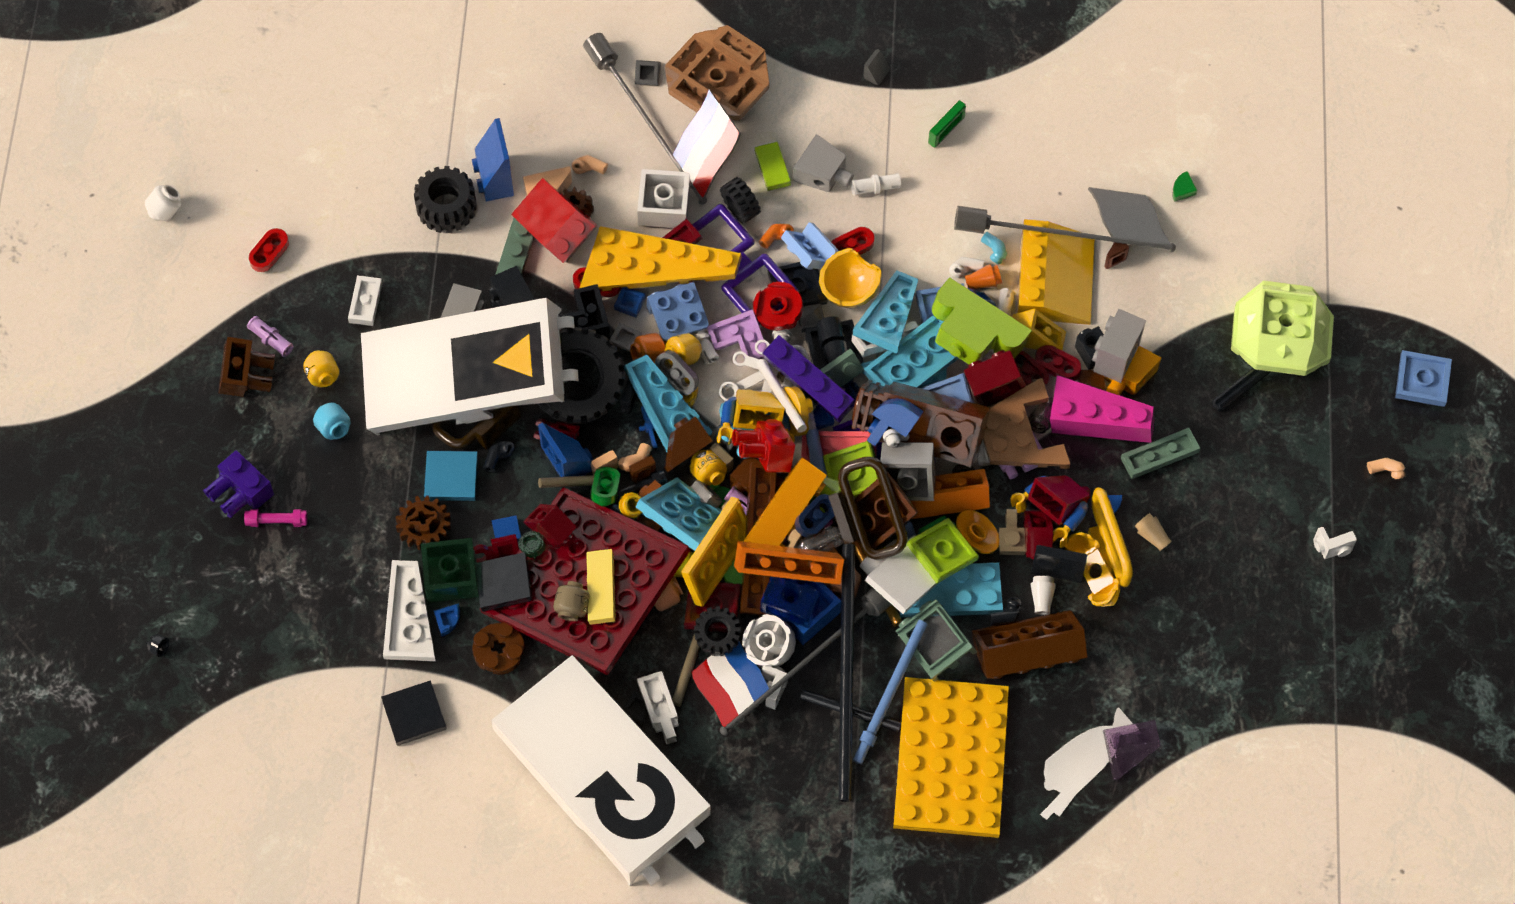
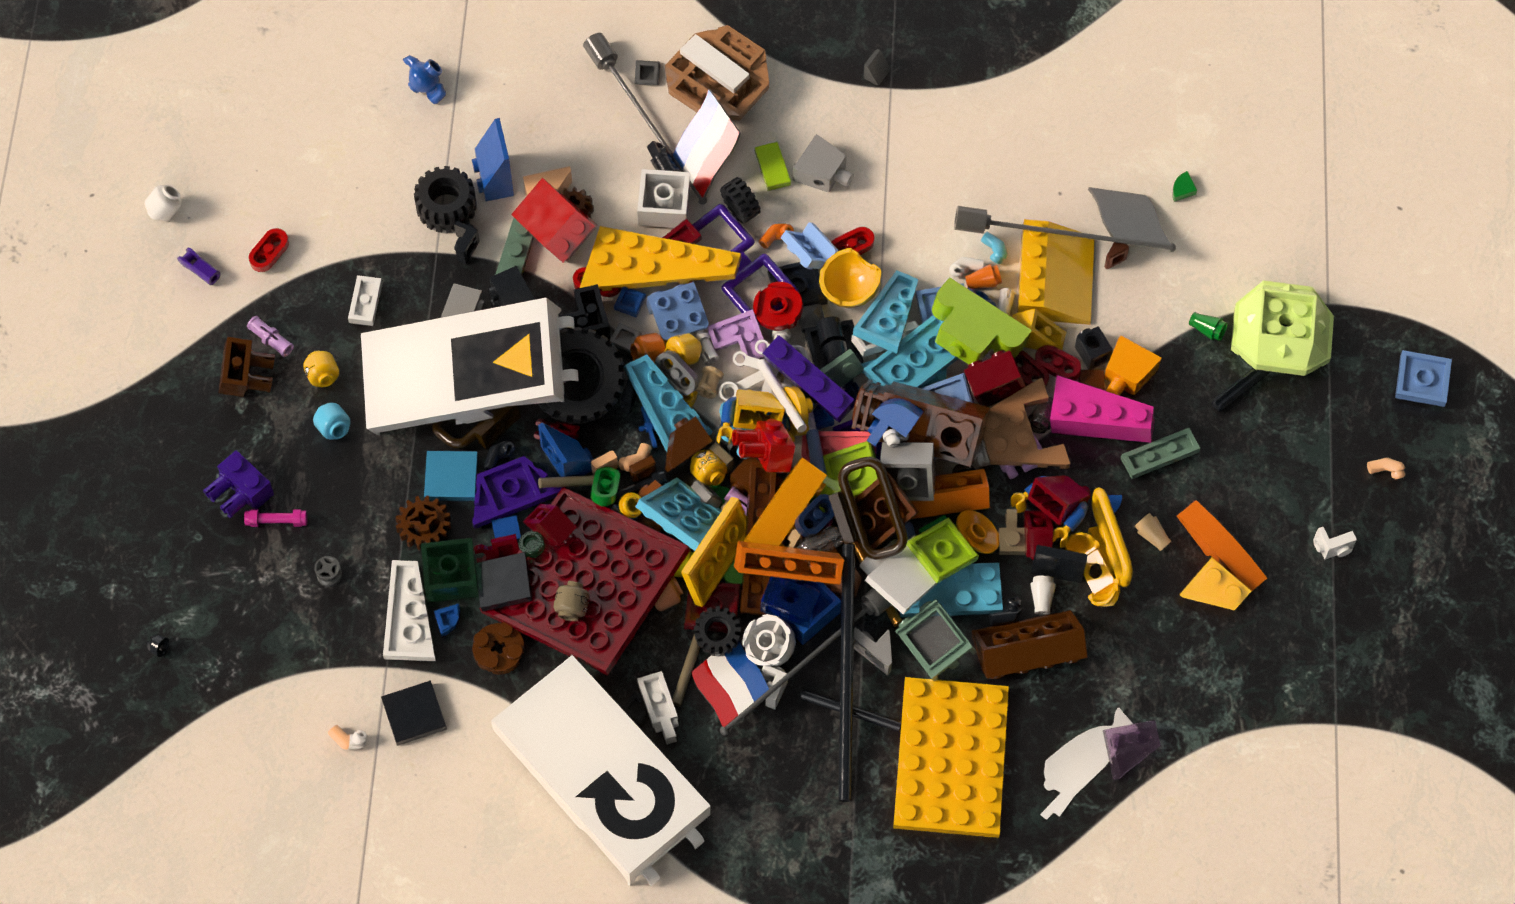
(200, 267): none -> dark purple bar
(329, 566): none -> dark grey wheel
(349, 741): none -> arm
(425, 78): none -> blue piece
(467, 241): none -> black bracket
(509, 490): none -> dark purple wing
(588, 163): light nougat arm -> none
(601, 586): light yellow tile -> none
(661, 157): none -> black hinge
(709, 382): none -> tan bush
(714, 63): none -> white tile
(869, 736): medium blue bar -> none
(876, 184): white pin -> none
(877, 653): none -> light grey slope
(947, 124): green tile -> none
(1118, 345): light grey brick -> none
(1208, 325): none -> green cone
(1216, 587): none -> yellow wing
(1220, 544): none -> orange slope

